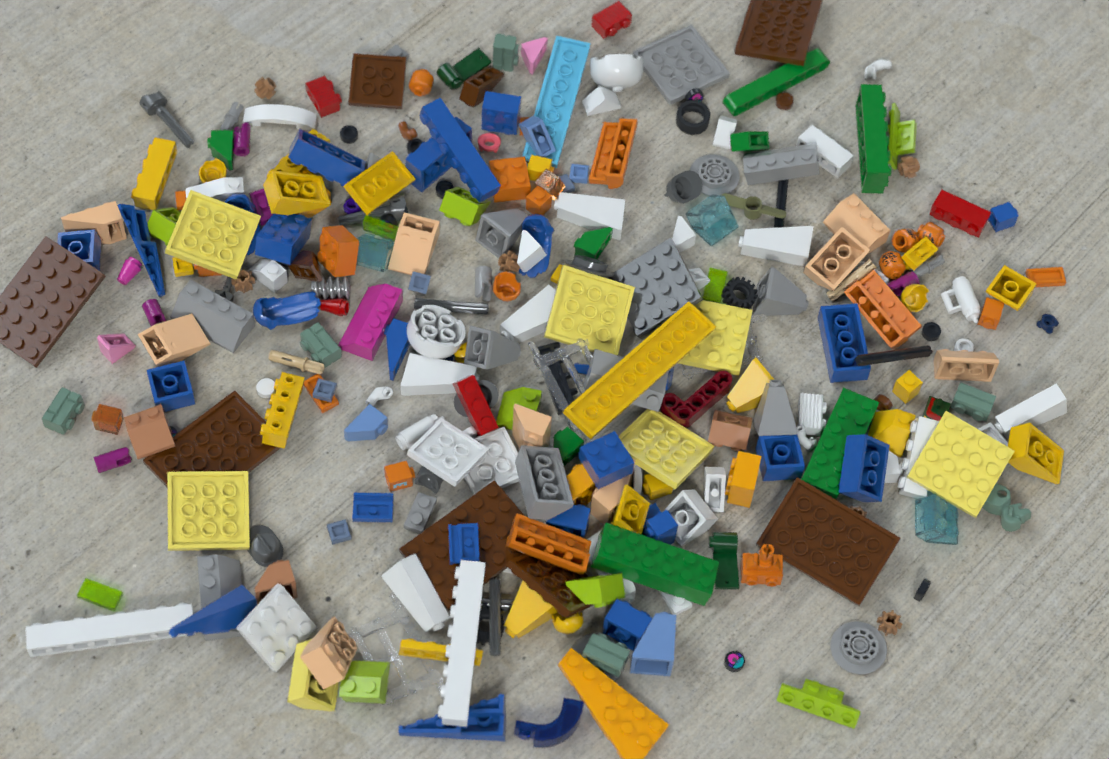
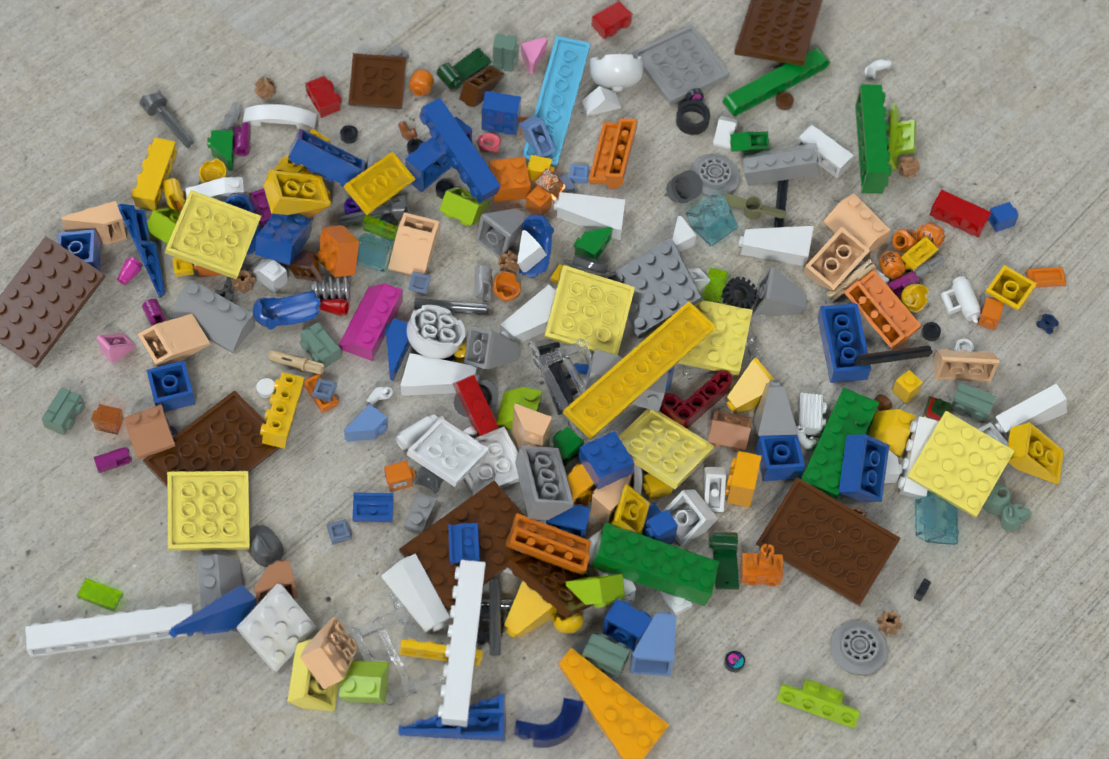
(173, 192): none -> yellow piece

